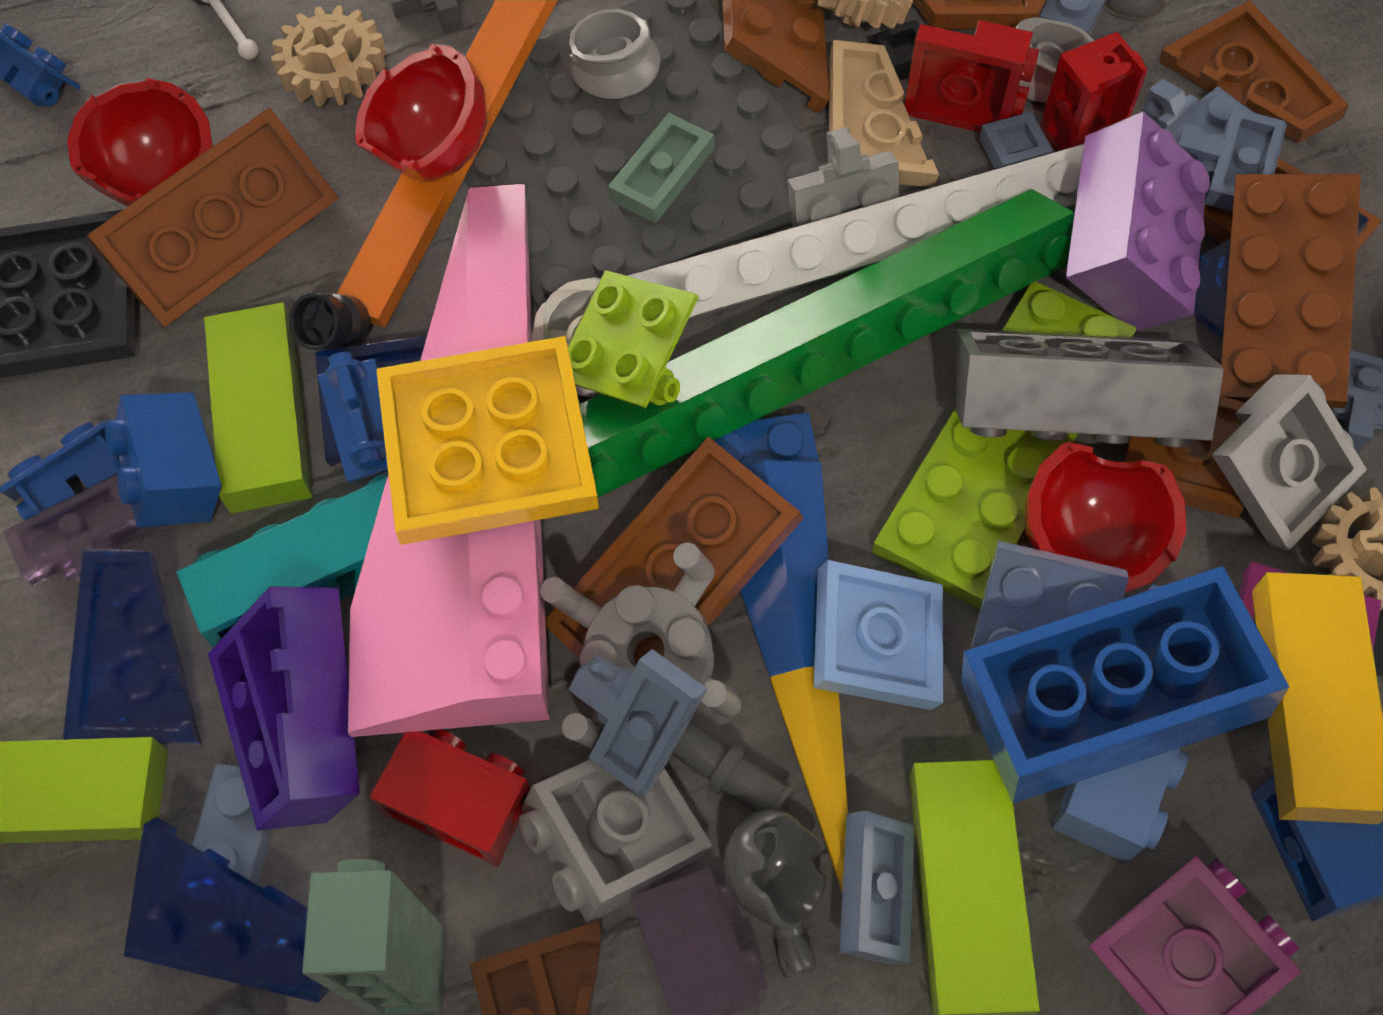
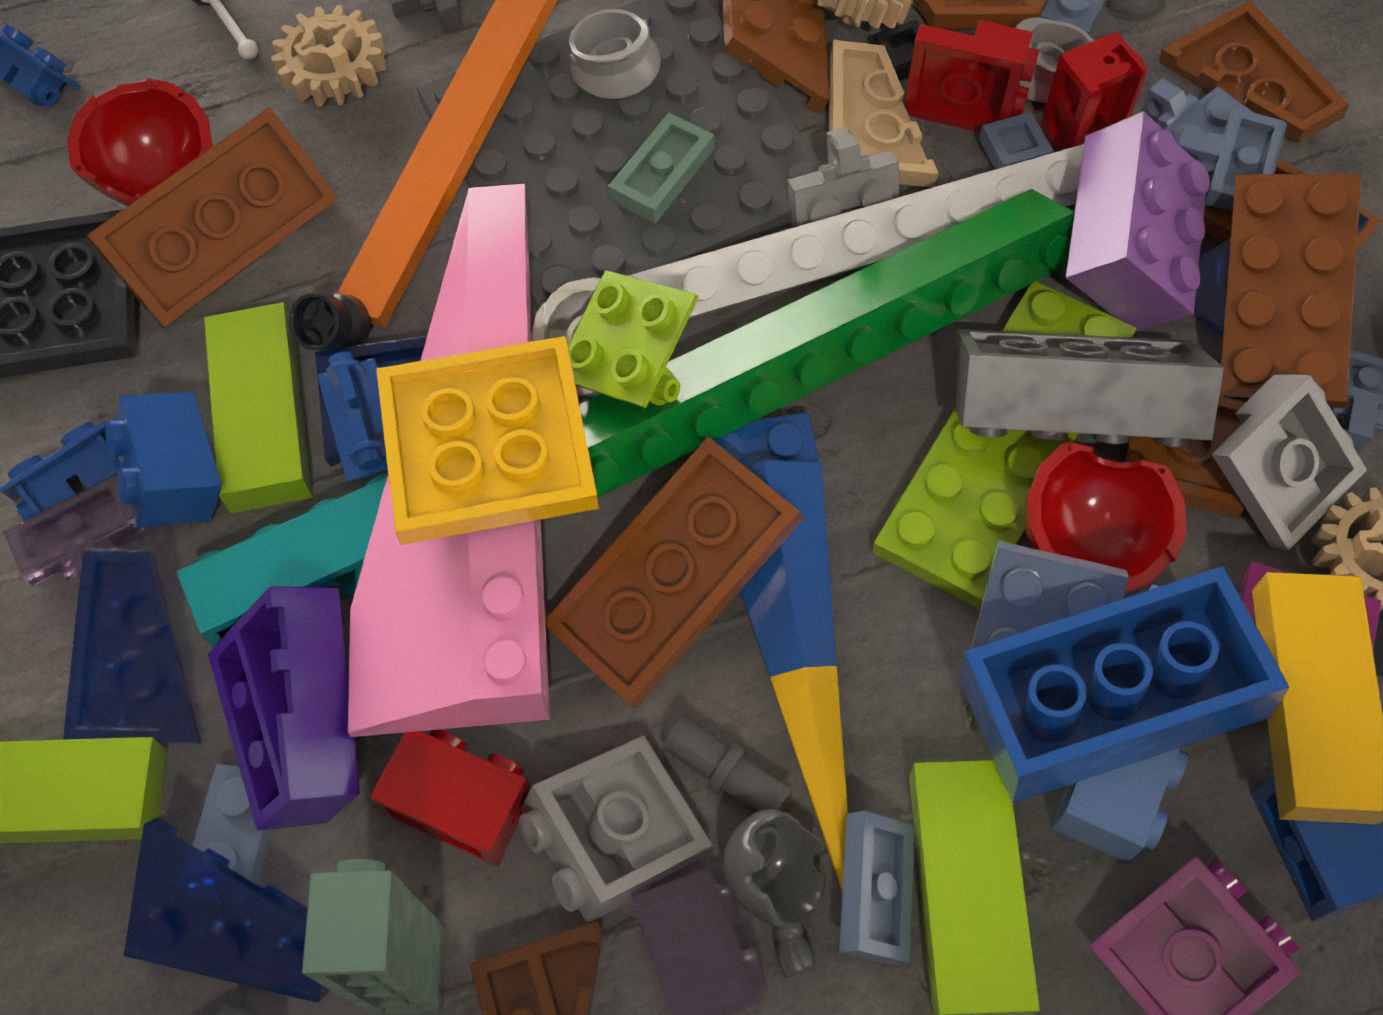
(424, 114): red cylinder -> none
(641, 715): sand blue hinge -> none
(642, 614): light grey plate -> none
(879, 636): light blue plate -> none

